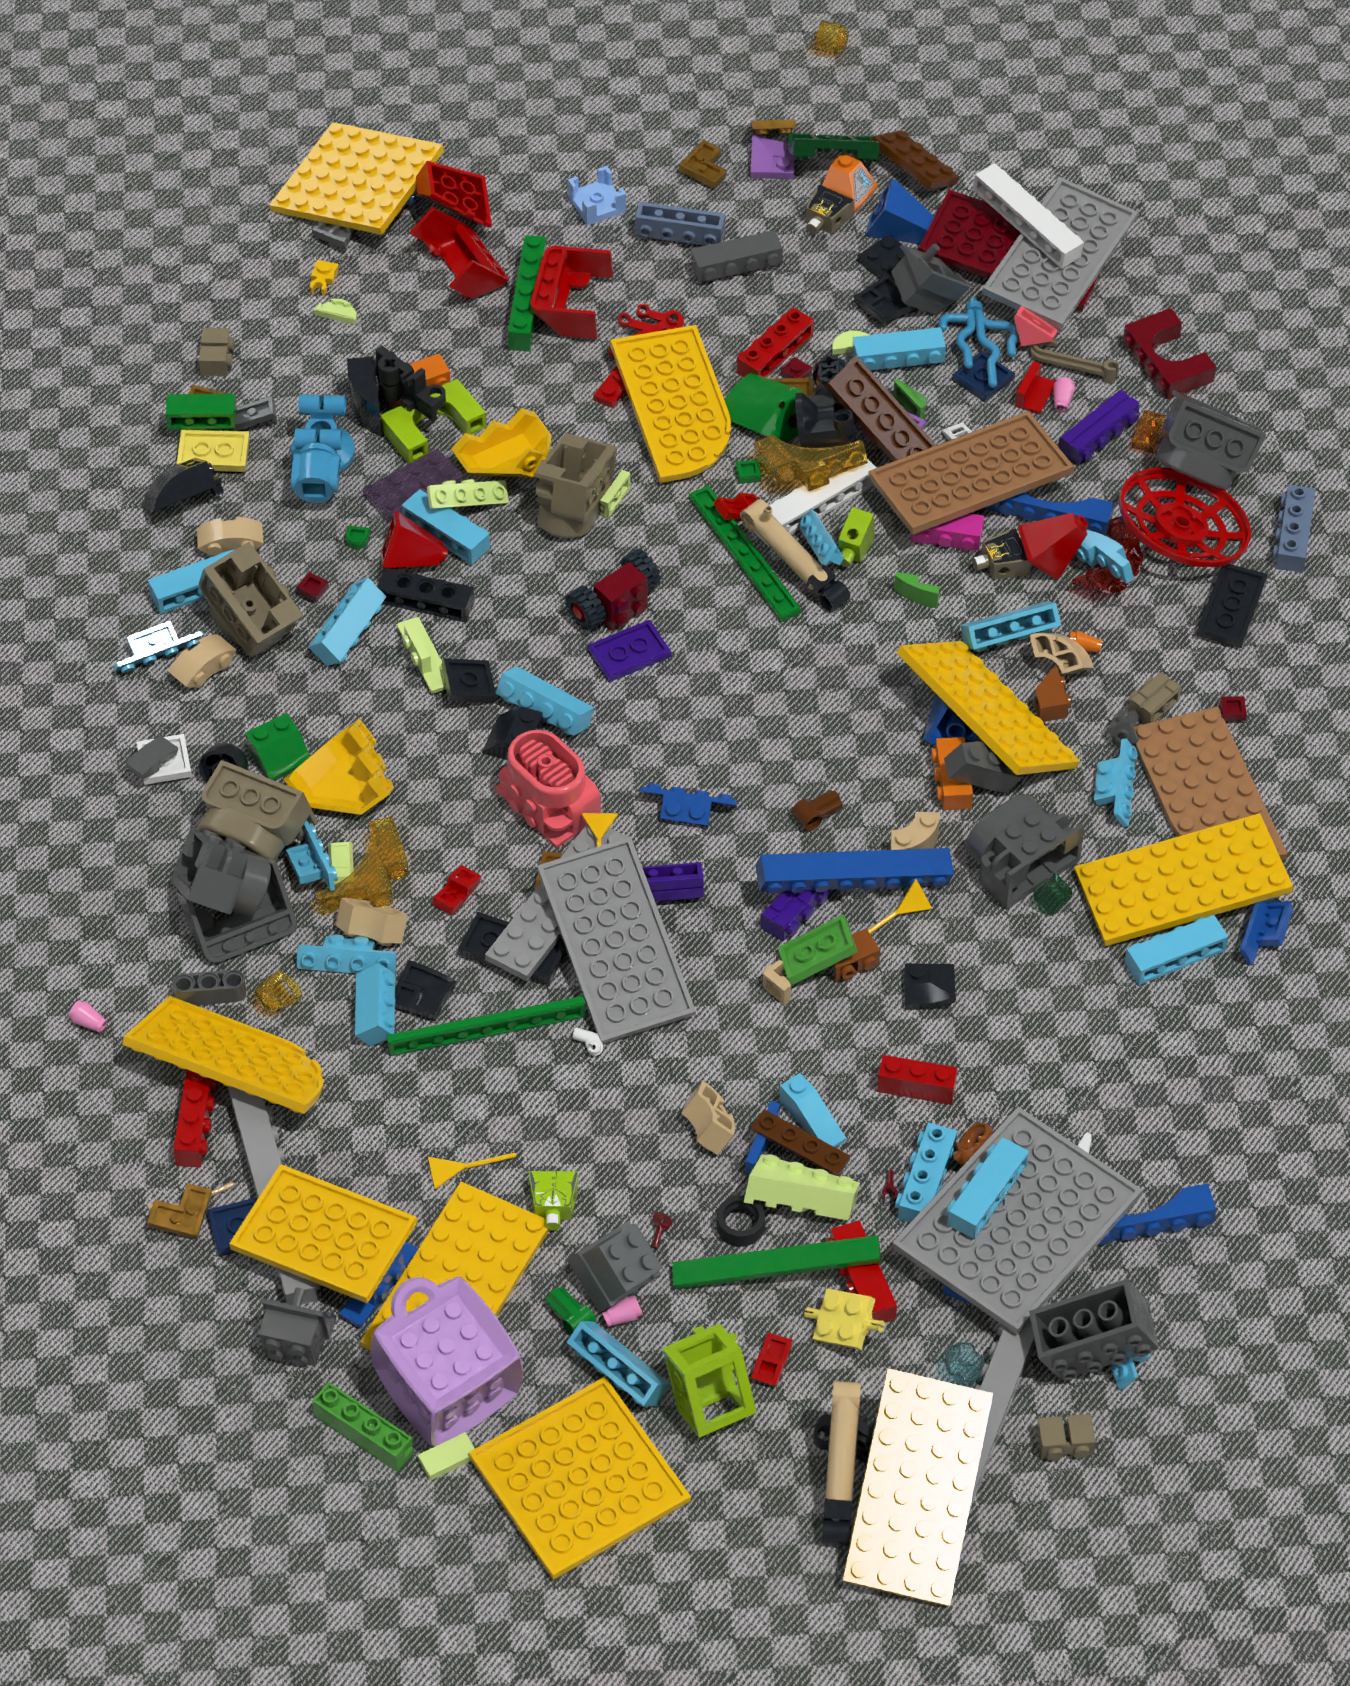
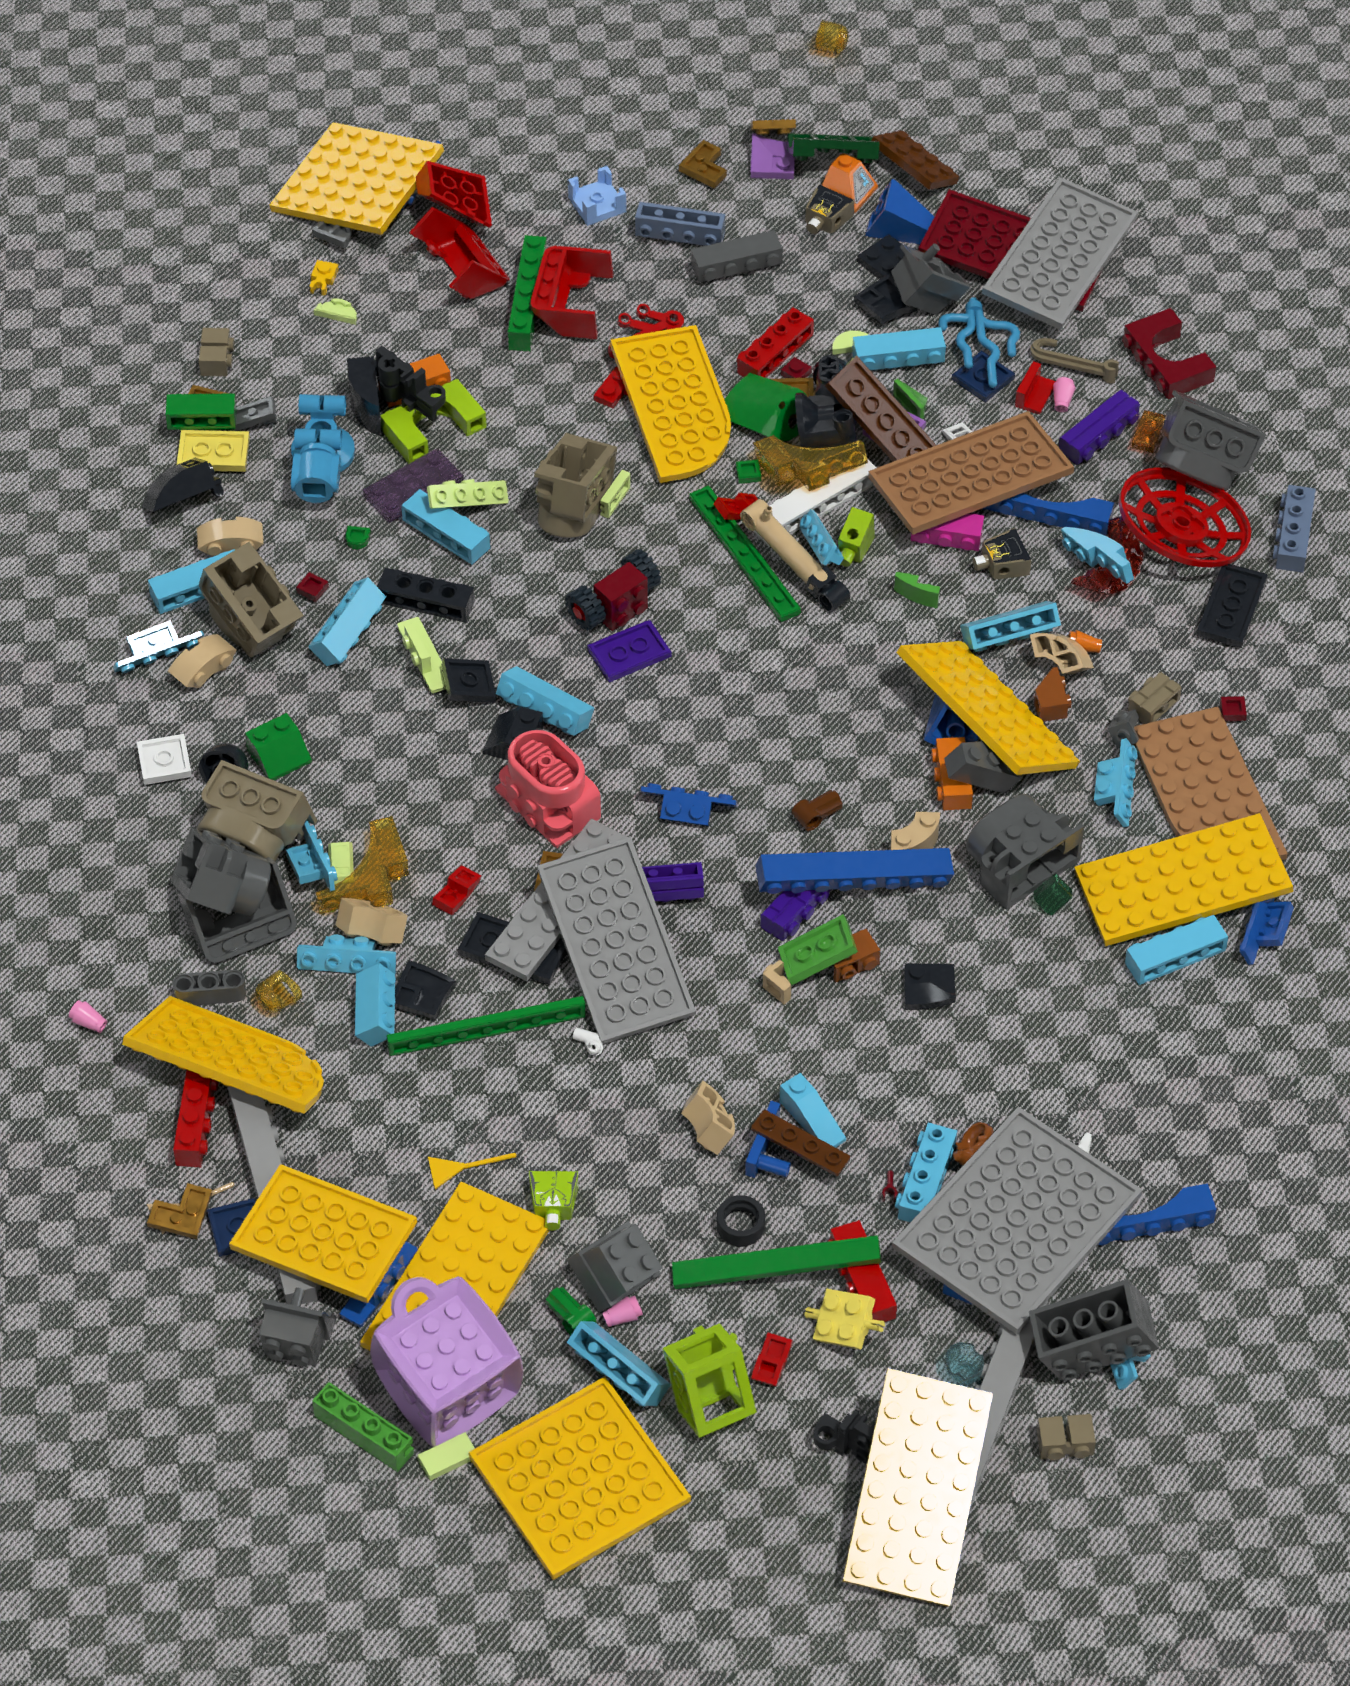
(148, 758): dark grey slope -> none
(343, 773): yellow panel -> none
(410, 545): red slope -> none
(506, 448): yellow panel -> none
(599, 823): yellow piece -> none
(661, 1225): dark red hand -> none
(801, 1188): yellowish green wedge -> none
(841, 1463): tan piece -> none
(913, 901): yellow piece -> none
(917, 1079): red brick -> none
(987, 1188): medium azure brick -> none
(1028, 215): white brick -> none
(1032, 328): coral slope -> none
(1053, 542): red slope -> none

